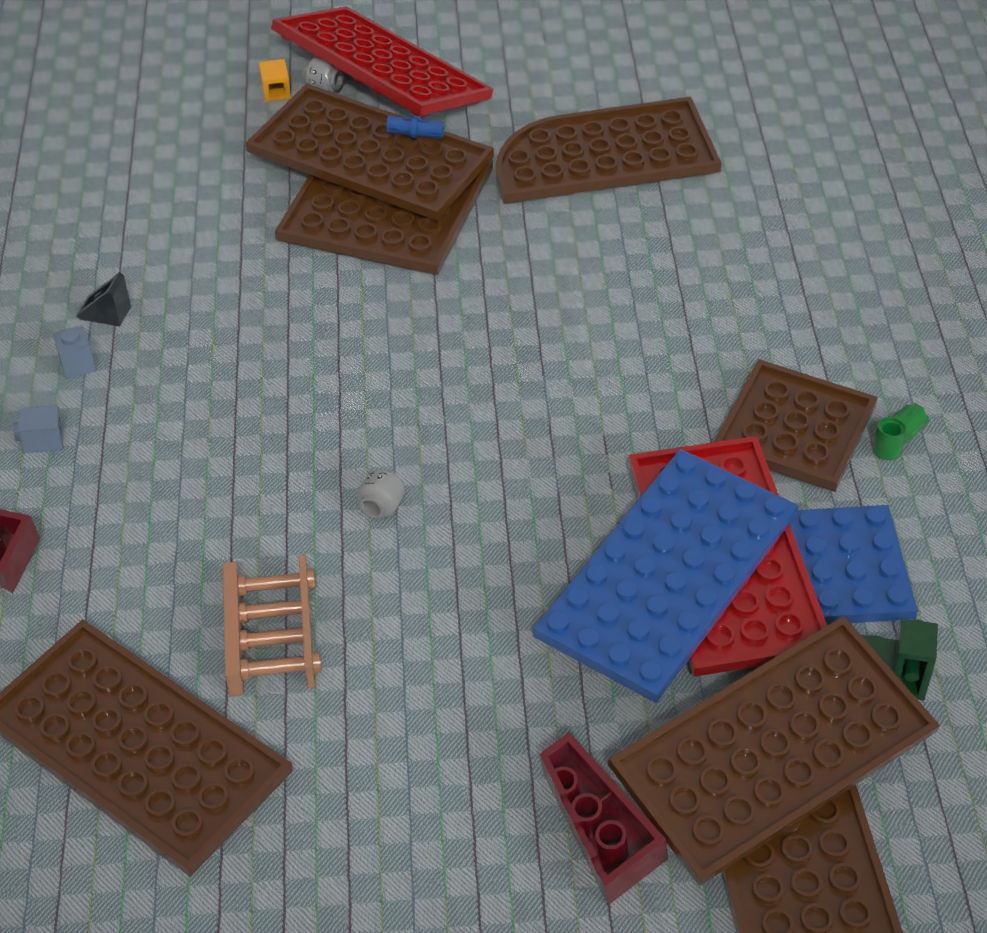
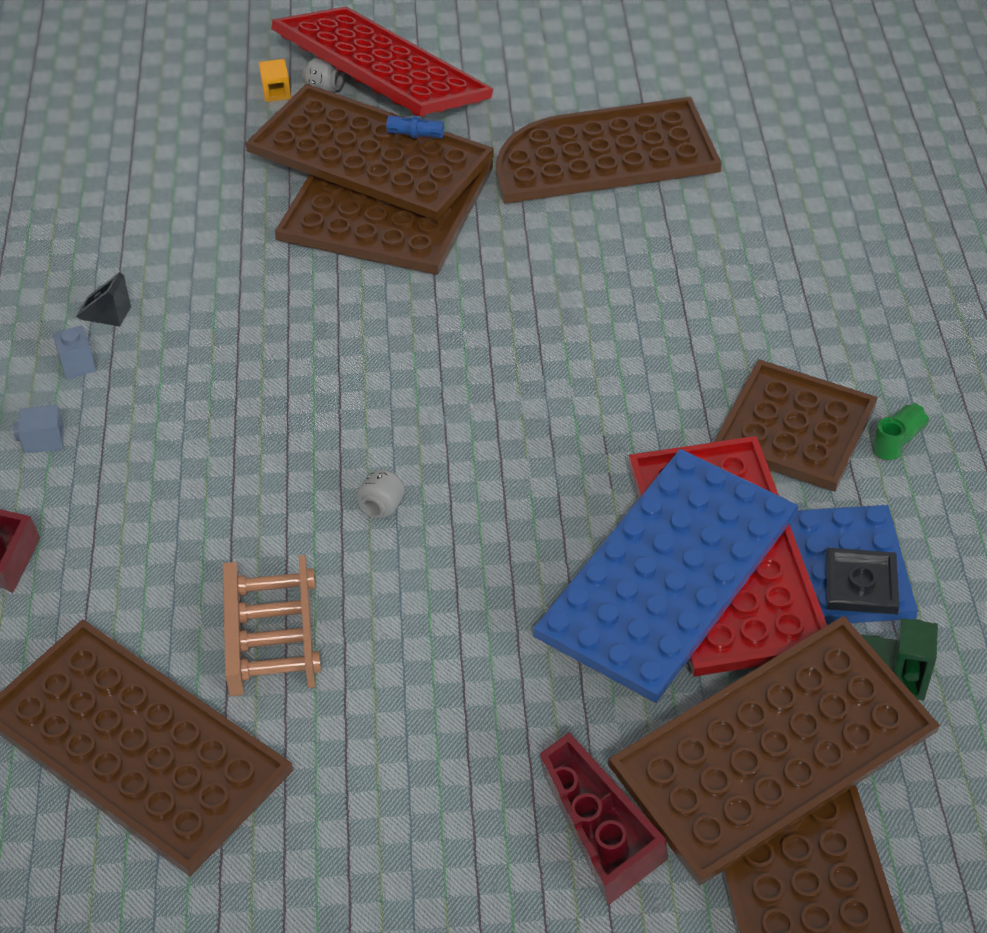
(862, 581): none -> black tile

